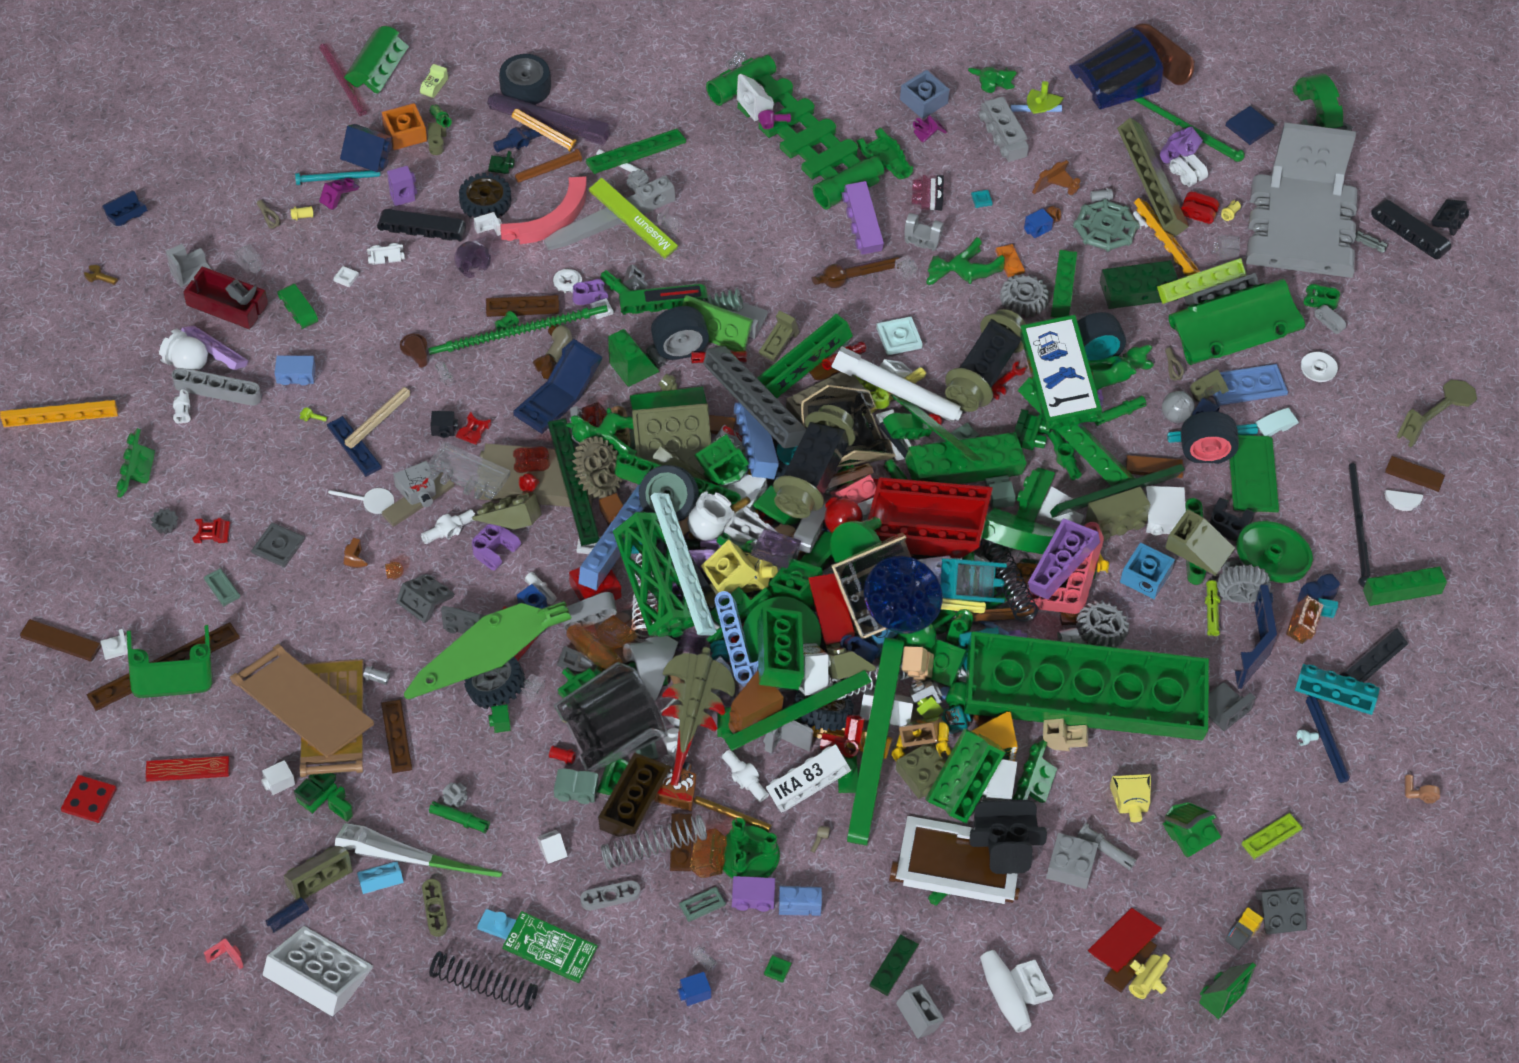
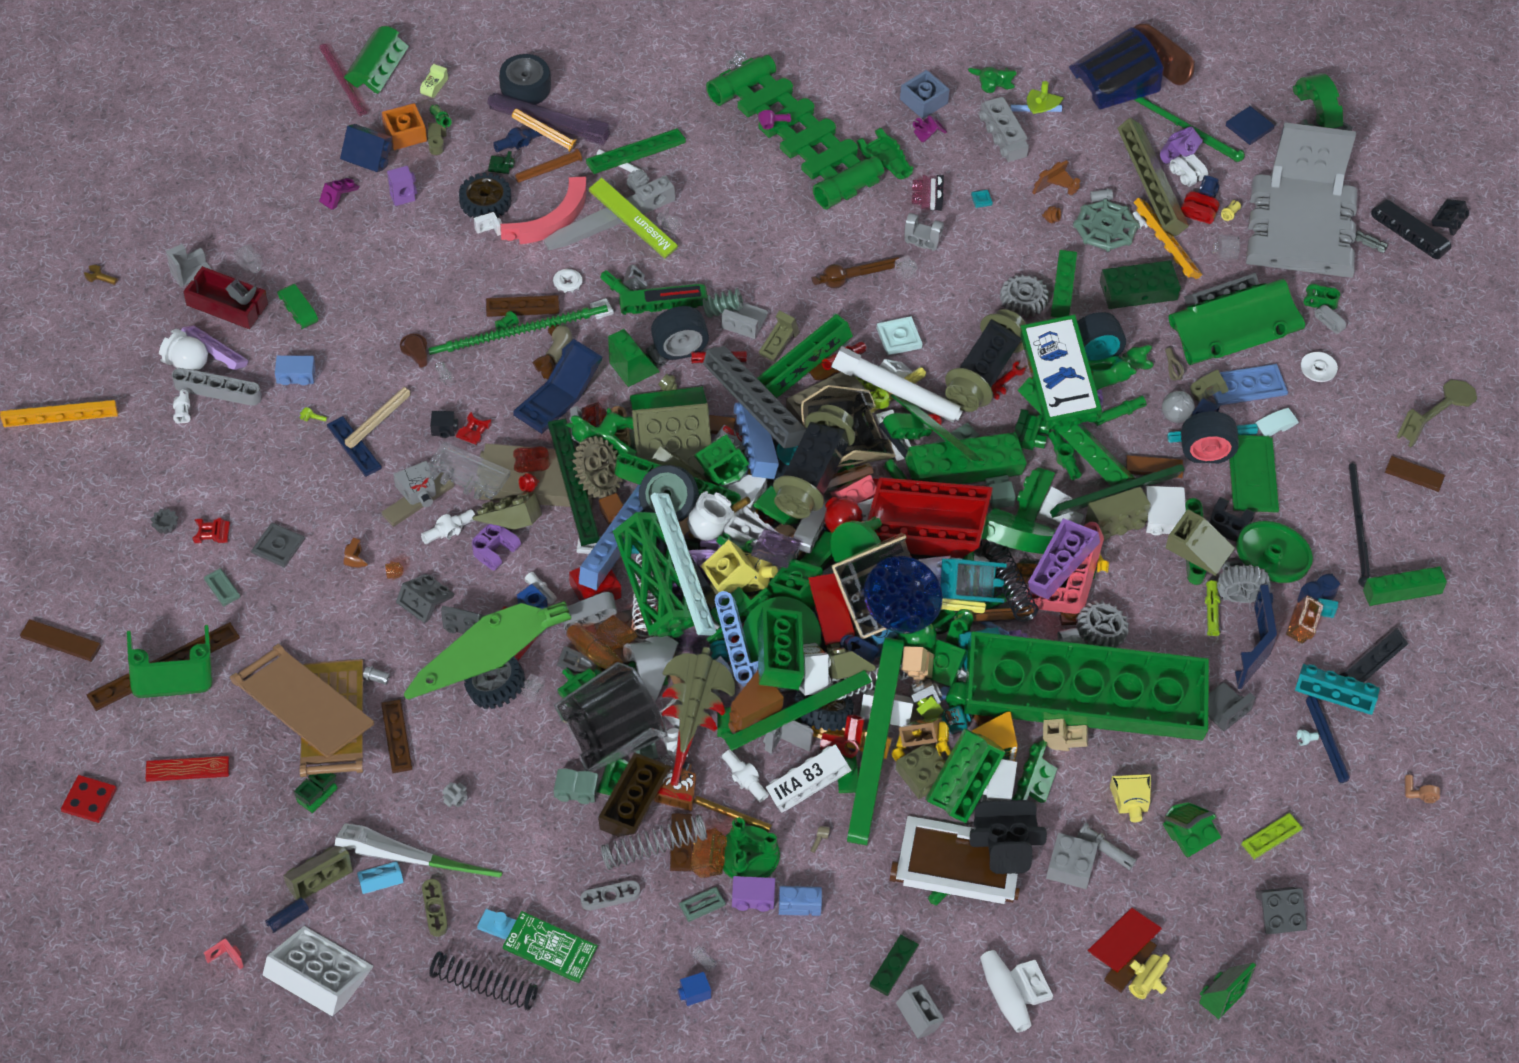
(115, 646): white bracket -> none
(124, 208): dark blue bracket -> none
(137, 463): green bracket -> none
(265, 210): dark tan piece -> none
(277, 778): white brick -> none
(304, 212): light yellow pin -> none
(335, 176): teal bar -> none
(339, 805): green bracket -> none
(346, 276): white tile -> none
(374, 500): white piece -> none
(392, 251): white hinge -> none
(421, 224): black beam -> none
(468, 819): green pin -> none
(471, 255): clear purple cylinder -> none
(499, 718): green plate -> none
(552, 846): white brick -> none
(561, 754): red pin -> none
(588, 292): medium lavender piece -> none
(723, 326): bright green tile -> none
(753, 96): white slope -> none
(777, 968): green tile -> none
(863, 218): medium lavender brick -> none
(960, 264): green animal -> none
(1012, 263): orange plate -> none
(1038, 223): blue brick -> none
(1147, 570): dark azure brick -> none
(1201, 280): lime tile -> none
(1209, 186): none -> dark blue piece
(1244, 929): leg -> none
(1402, 500): white tile -> none

